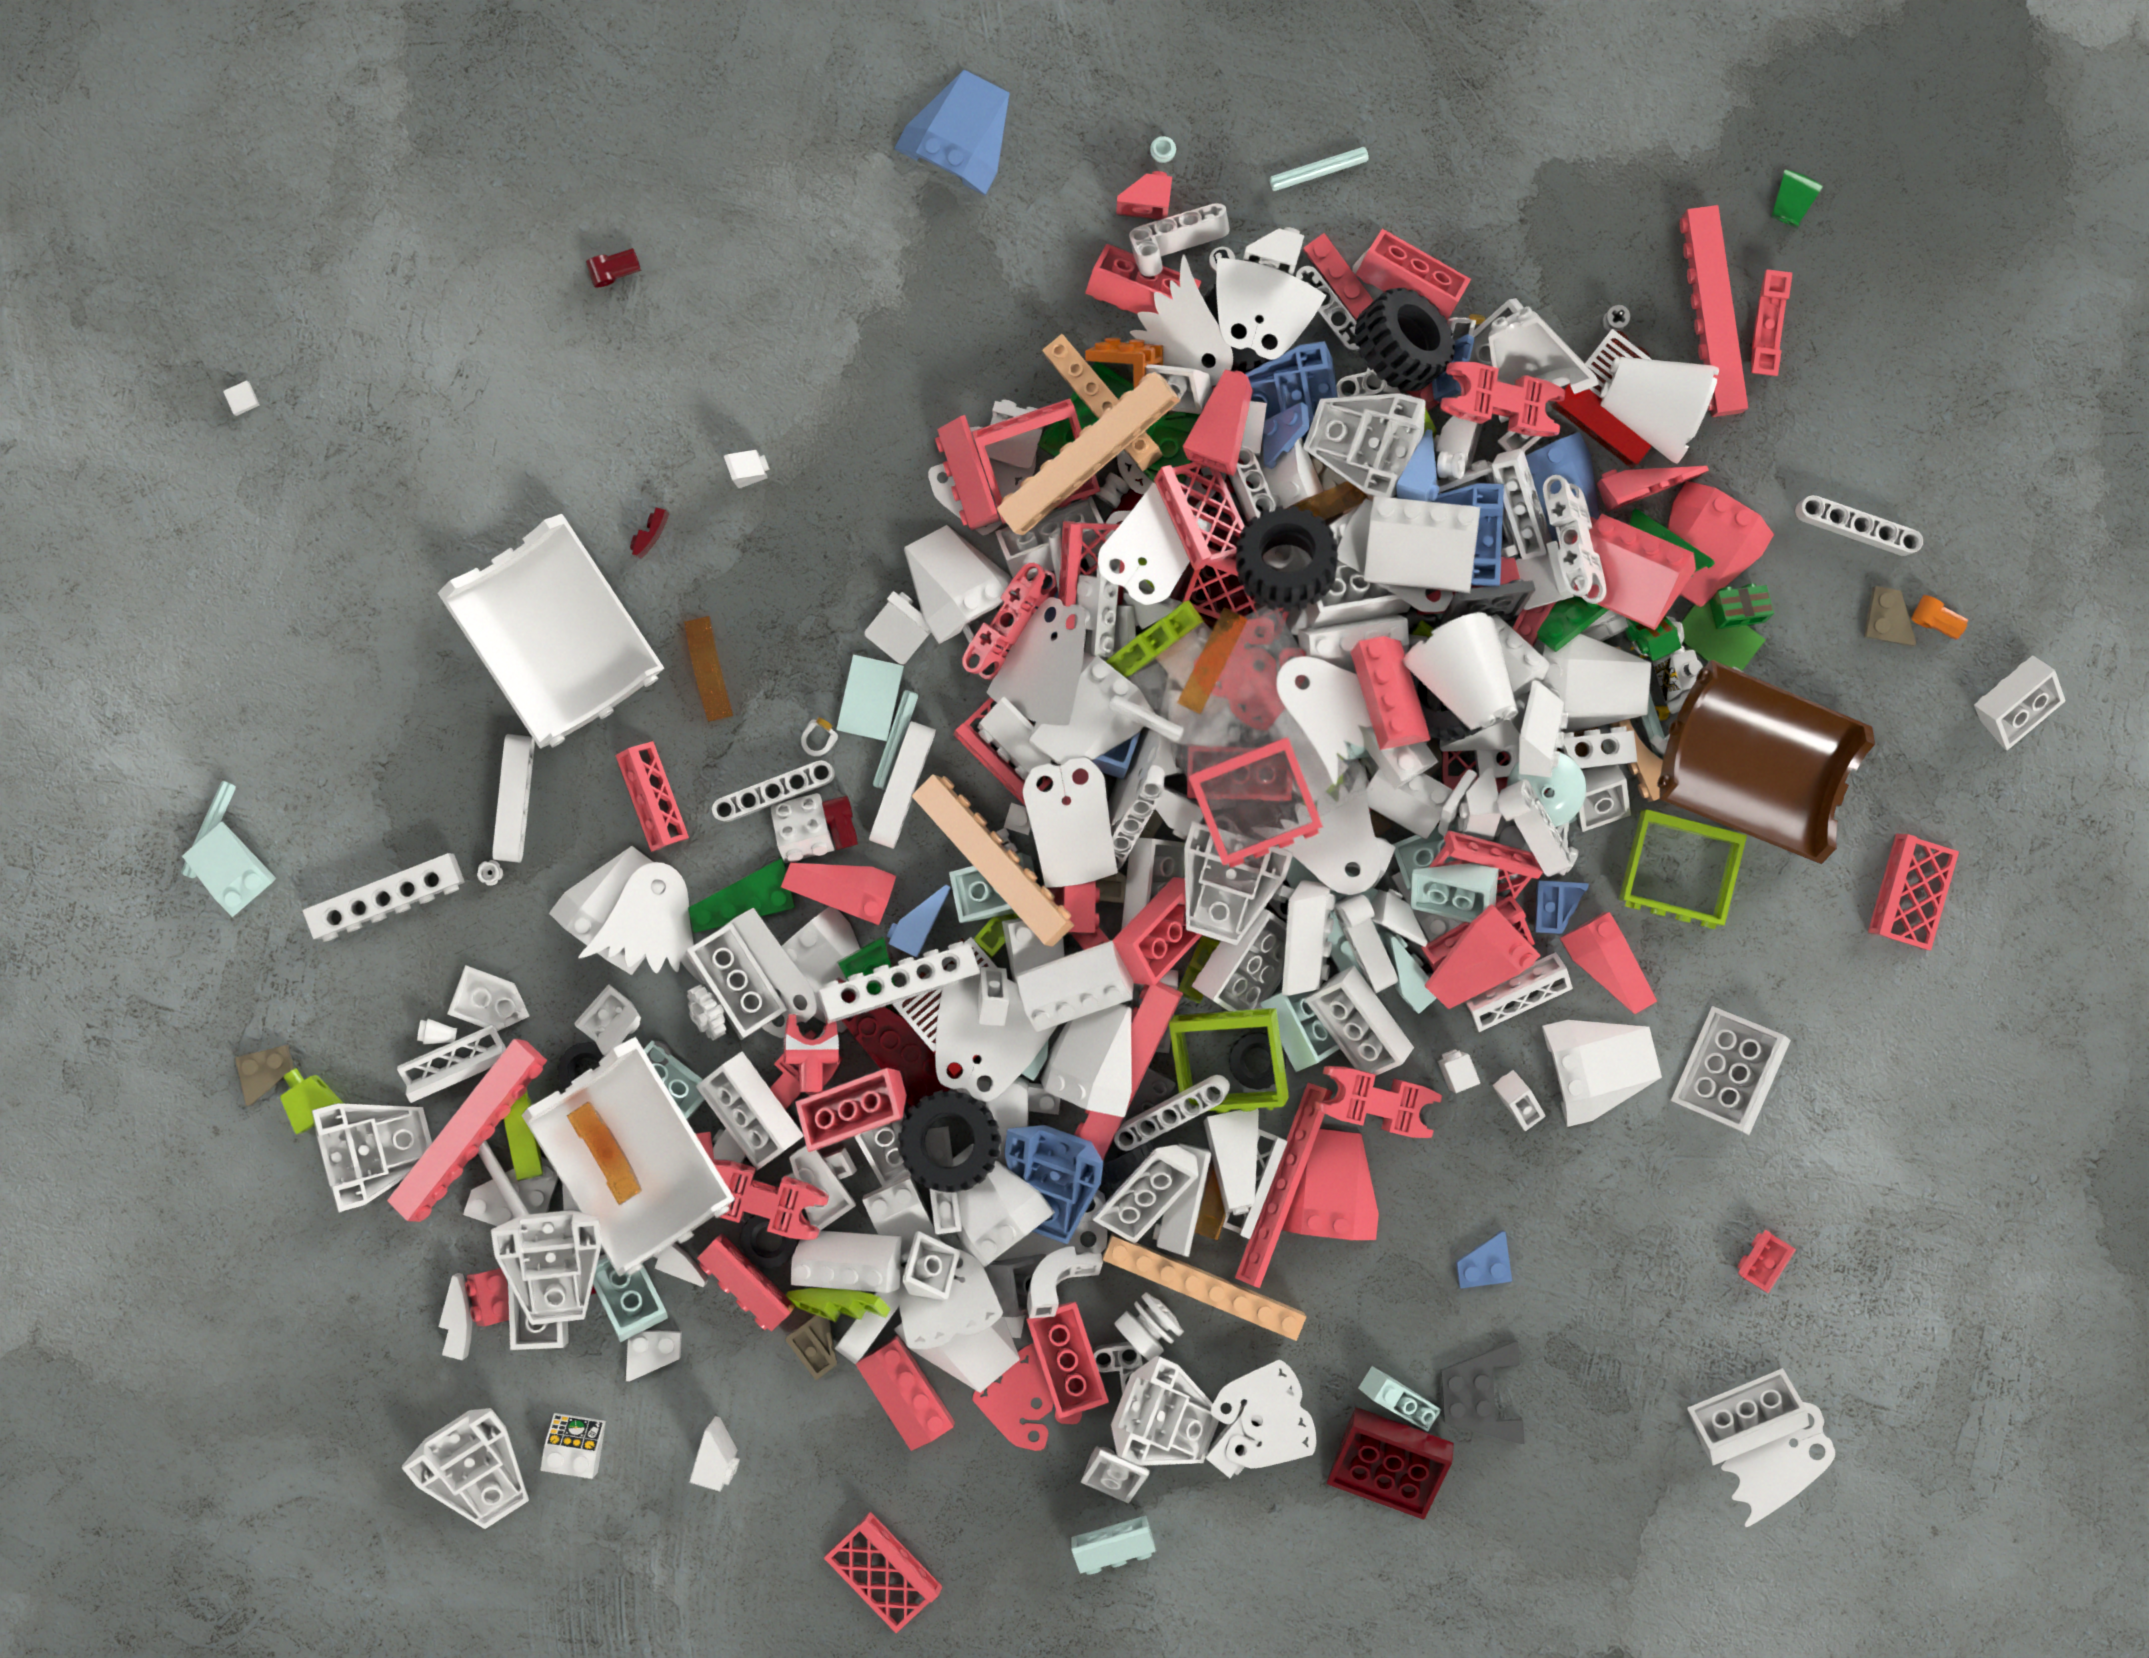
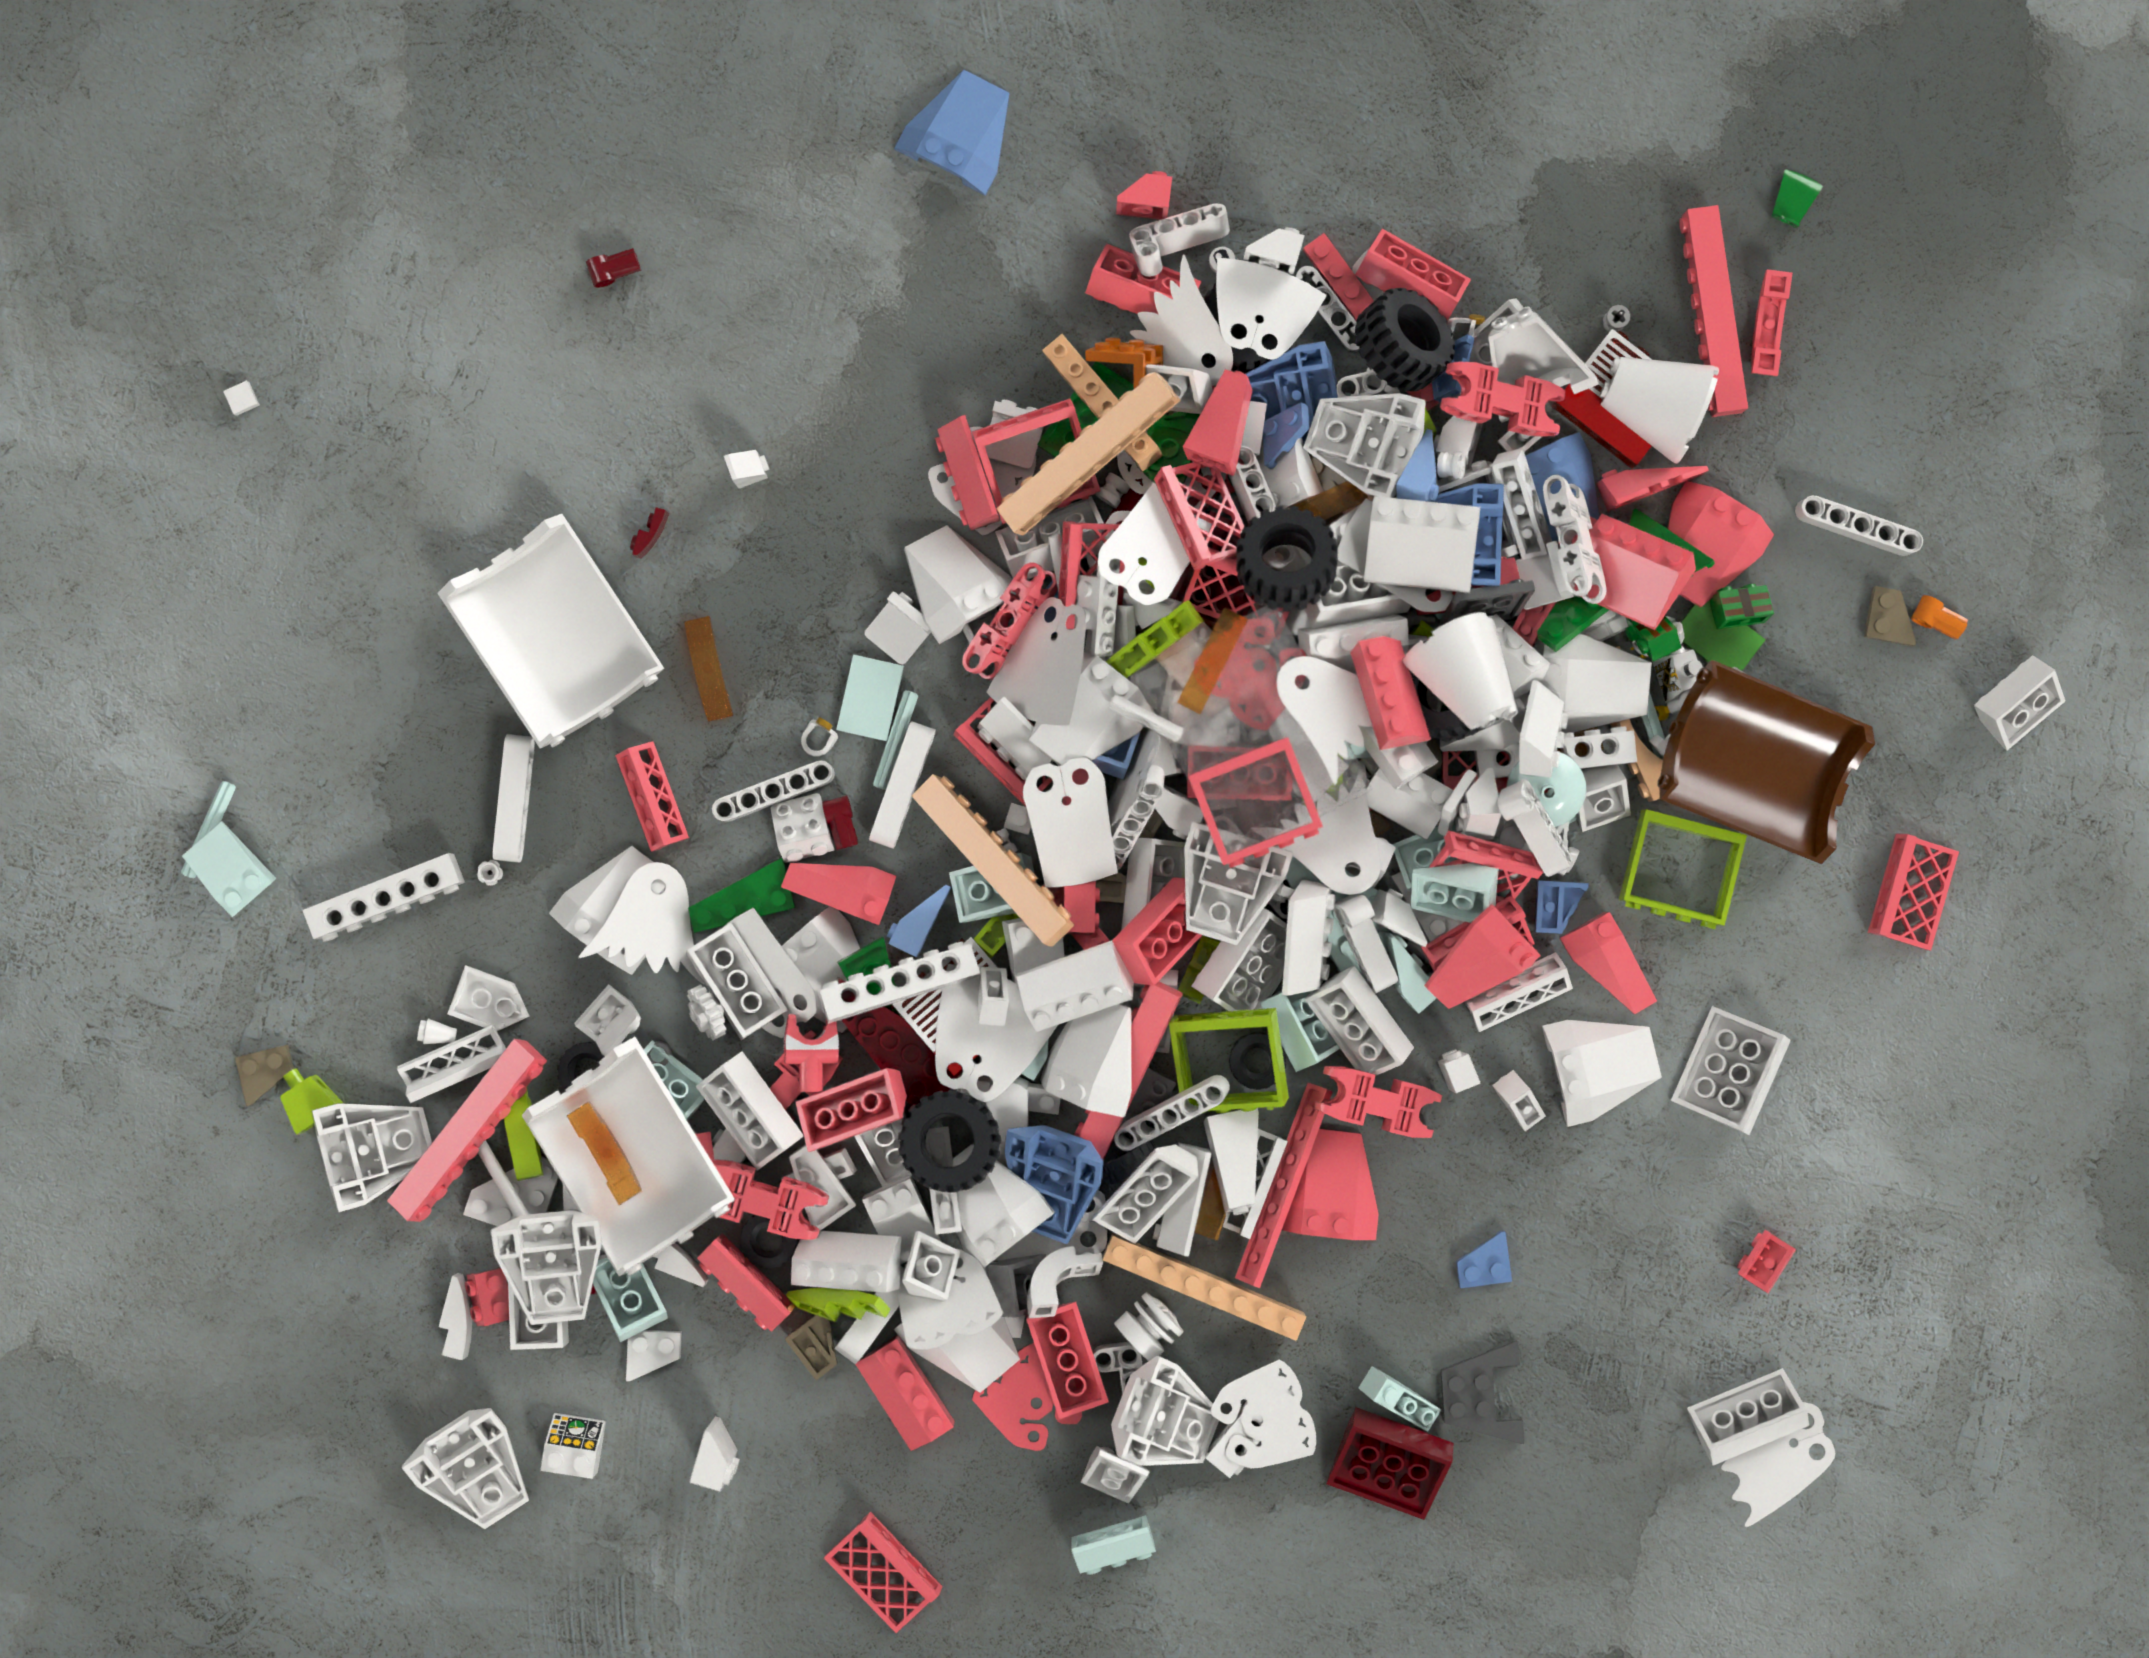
(1163, 149): light aqua plate -> none
(1319, 168): light aqua axle -> none

